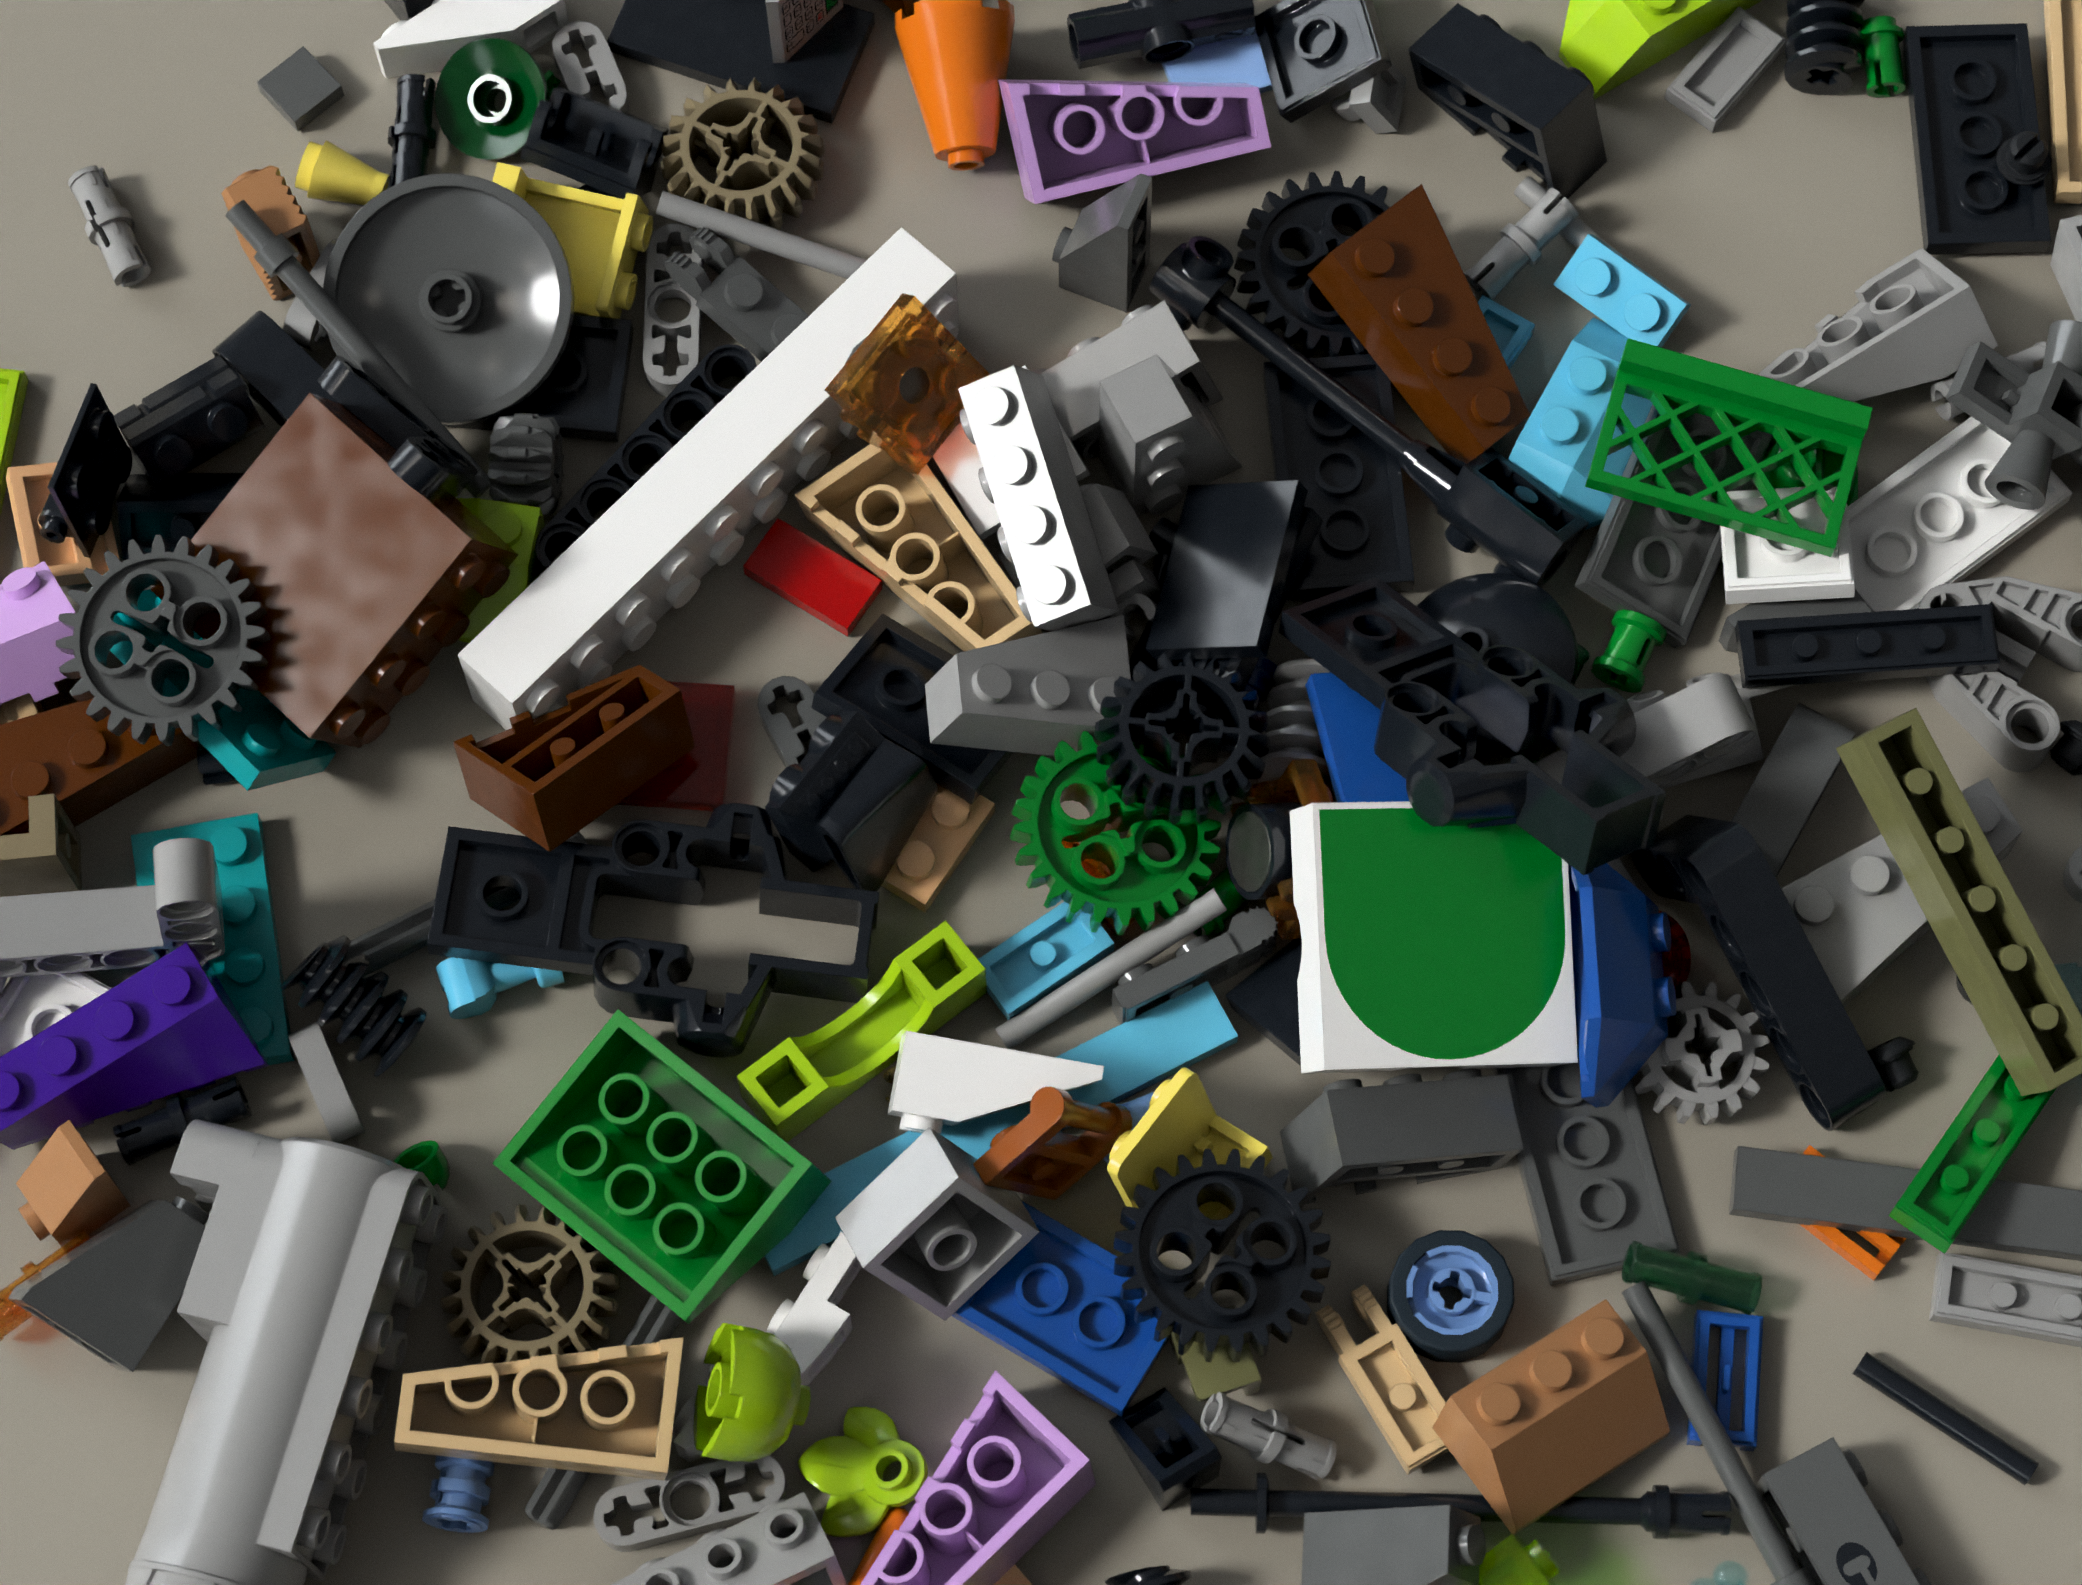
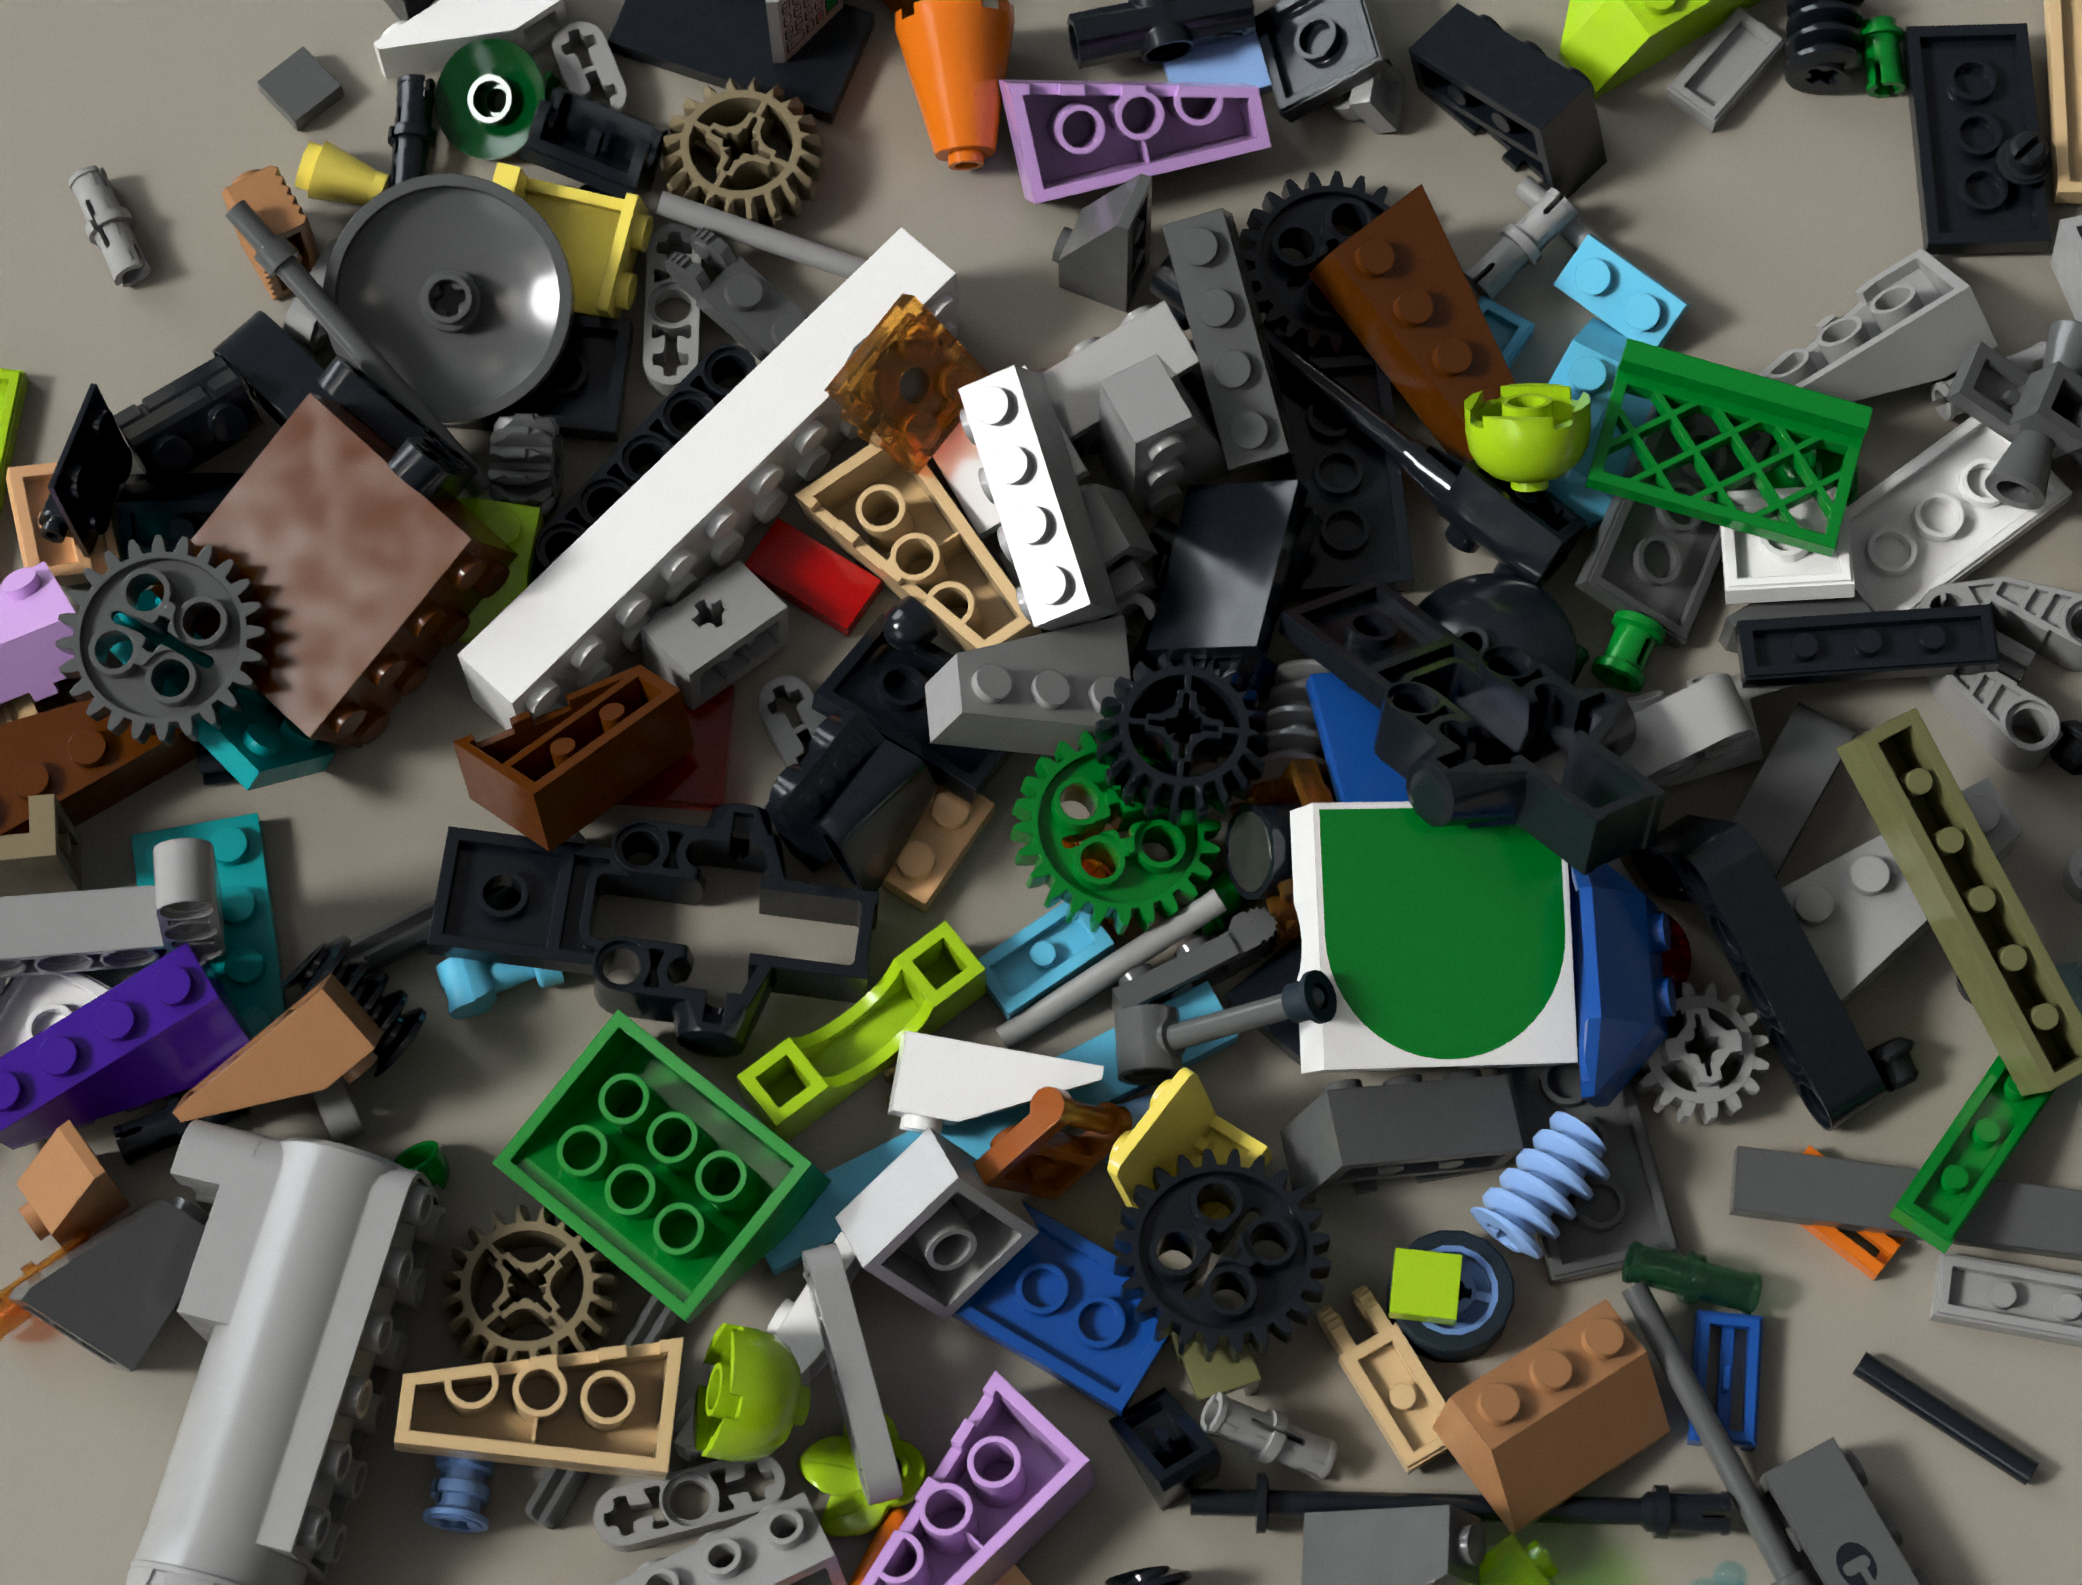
(293, 1056): none -> medium nougat slope
(715, 634): none -> light grey brick
(852, 1374): none -> light grey beam
(909, 625): none -> black hinge
(1154, 1039): none -> dark grey piece
(1229, 340): none -> dark grey brick
(1425, 1286): none -> lime tile
(1528, 433): none -> lime cylinder
(1542, 1185): none -> light blue piece

